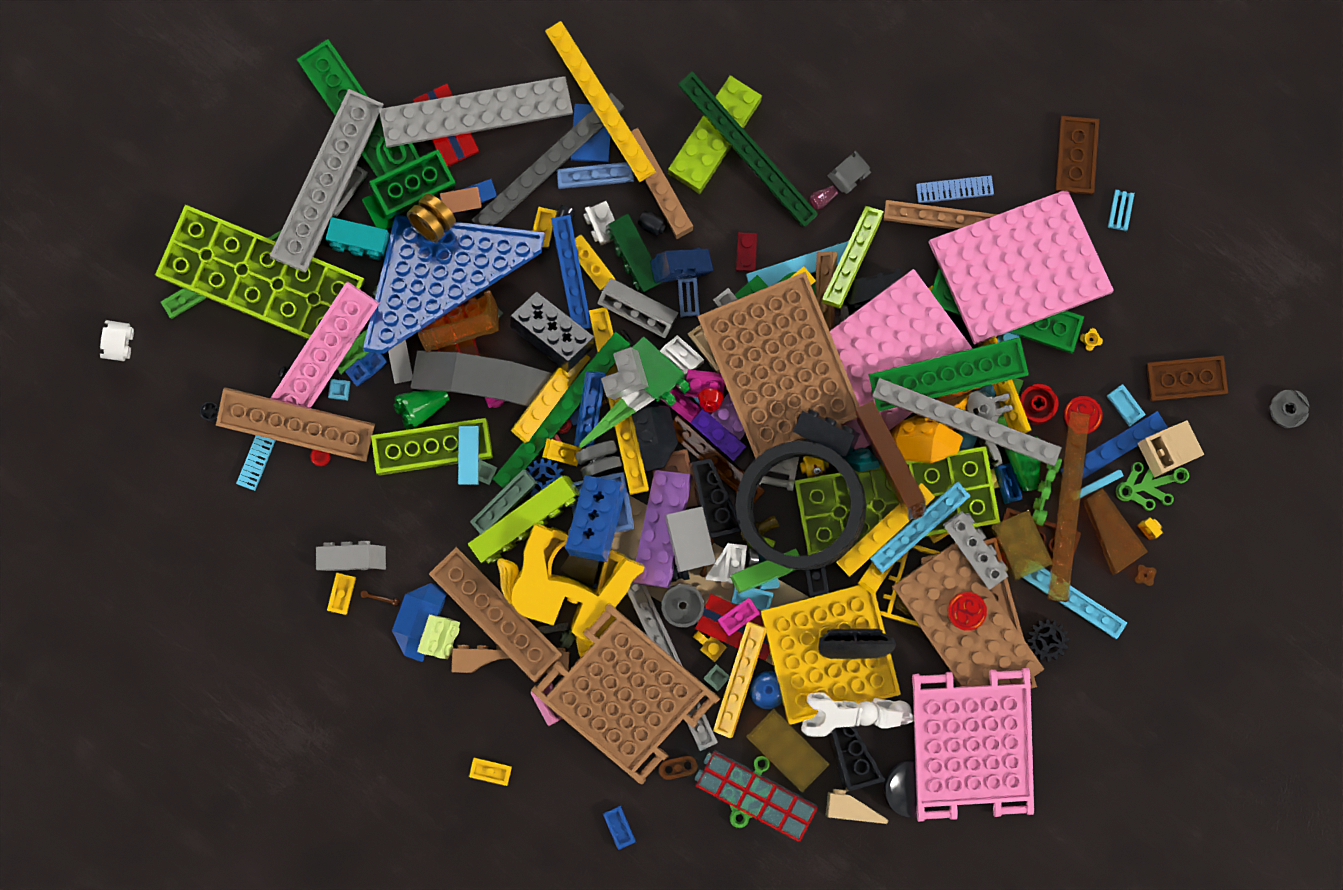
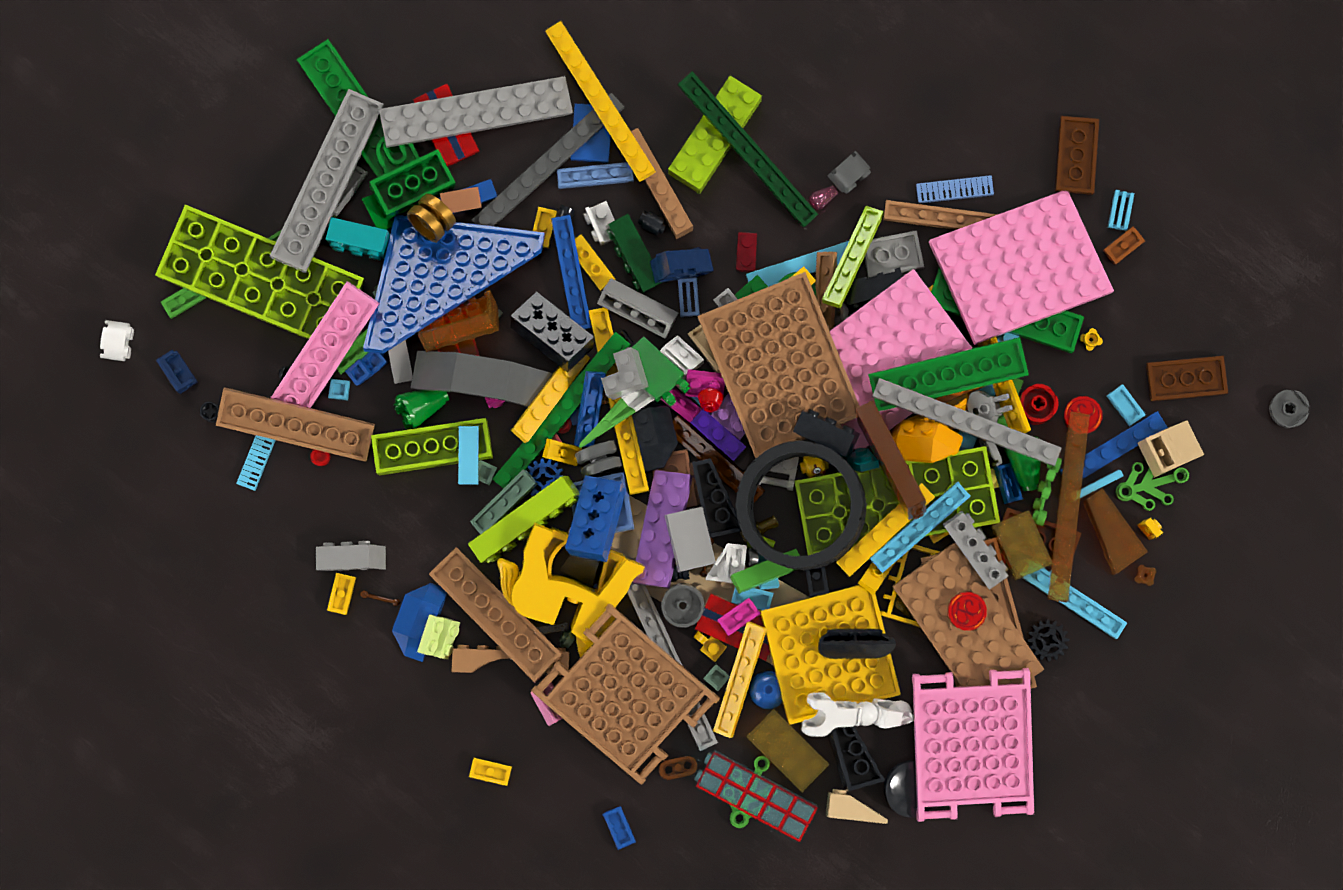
(177, 371): none -> dark blue hinge
(894, 252): none -> light grey tile
(1124, 245): none -> dark orange plate

